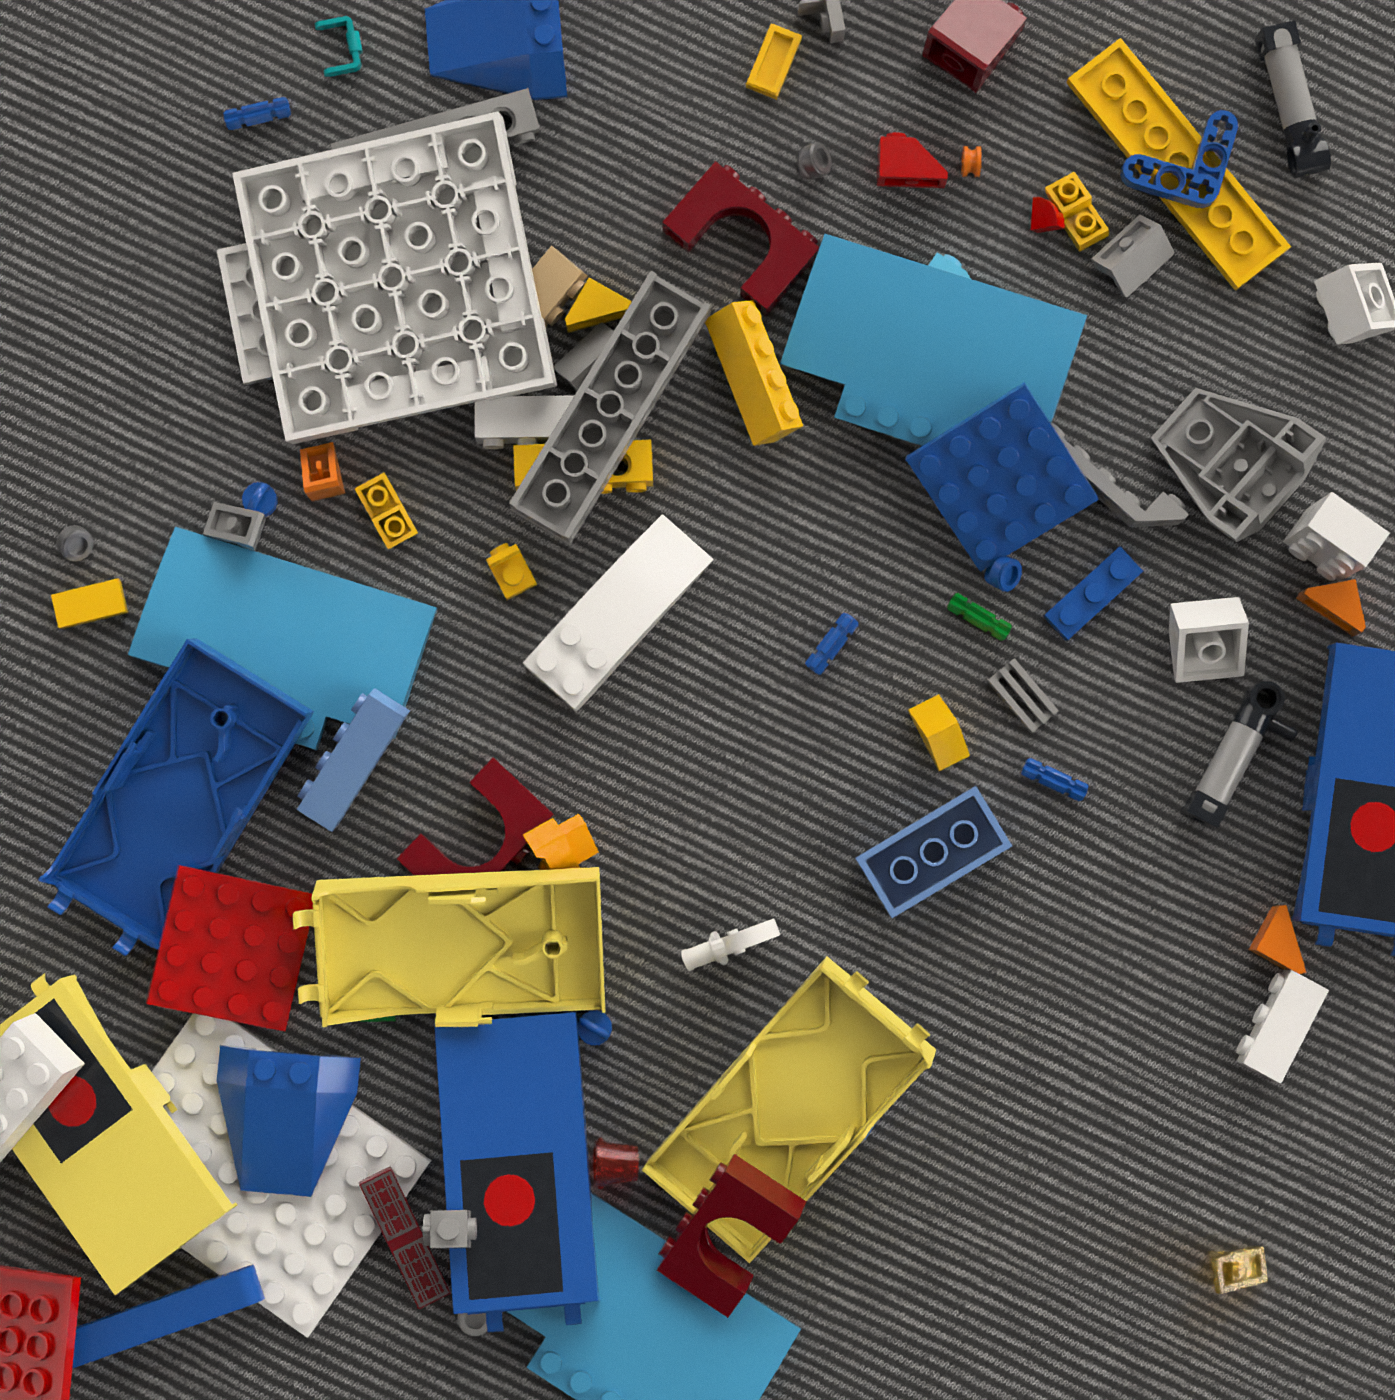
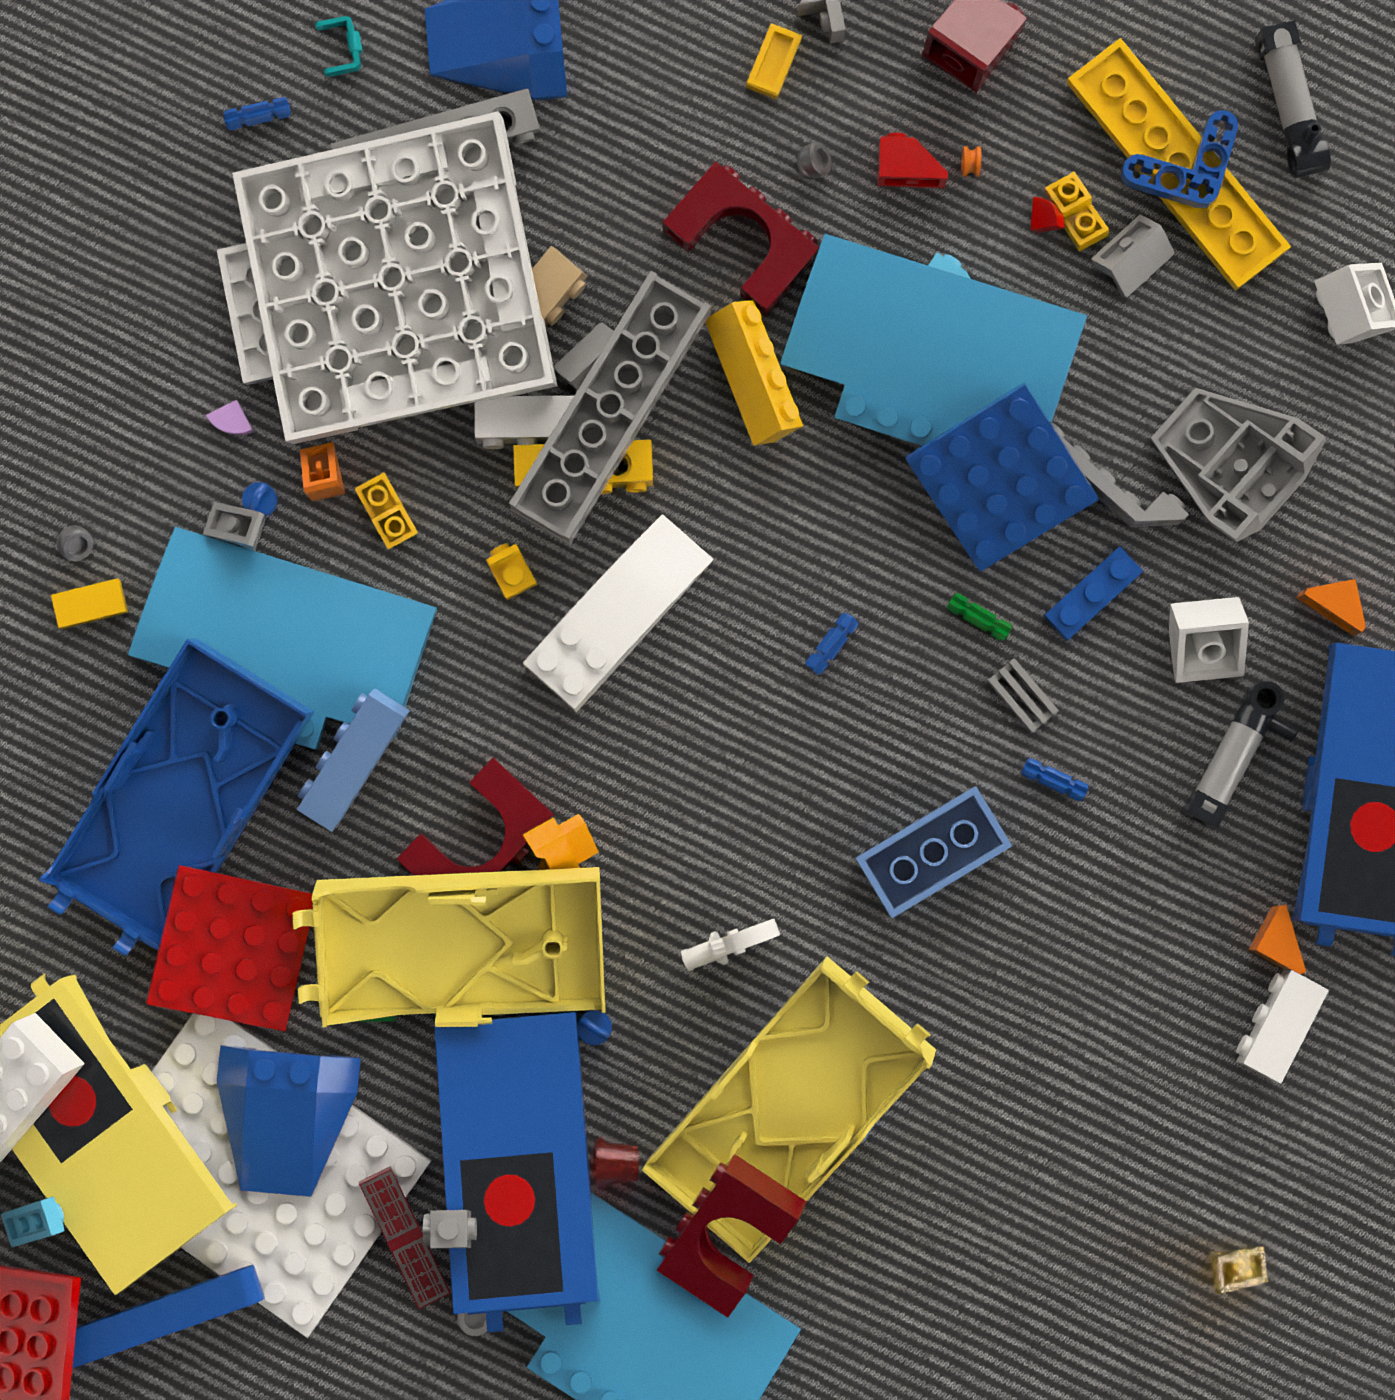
(33, 1221): none -> medium azure plate
(230, 419): none -> lavender tile
(595, 306): yellow slope -> none
(939, 732): yellow slope -> none
(1004, 573): blue tile -> none
(1335, 538): white brick -> none

